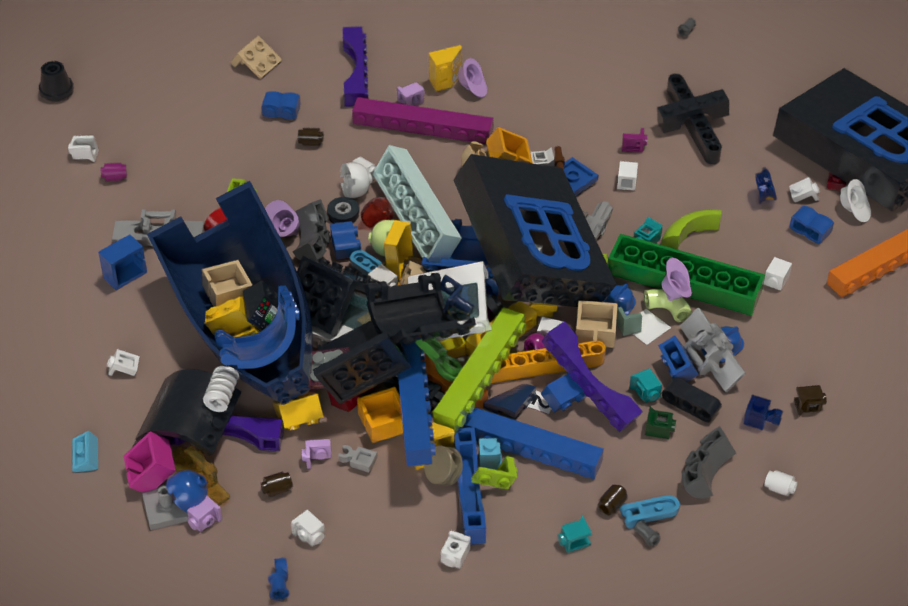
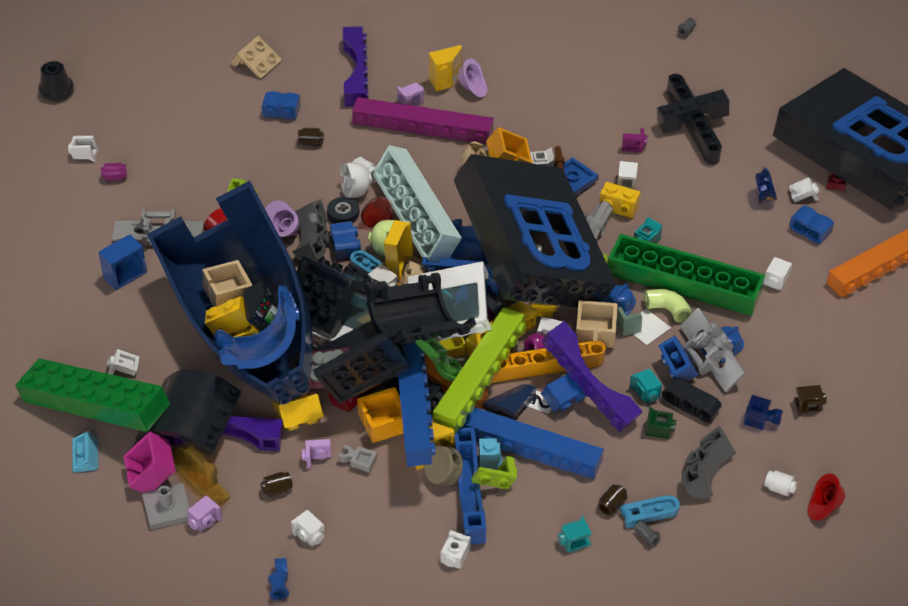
(93, 394): none -> green brick
(188, 489): blue cylinder -> none
(220, 388): white piece -> none
(455, 298): dark blue bracket -> none
(622, 199): none -> yellow brick
(677, 281): lavender piece -> none
(695, 221): lime brick -> none
(826, 497): none -> red piece
(855, 200): white piece -> none

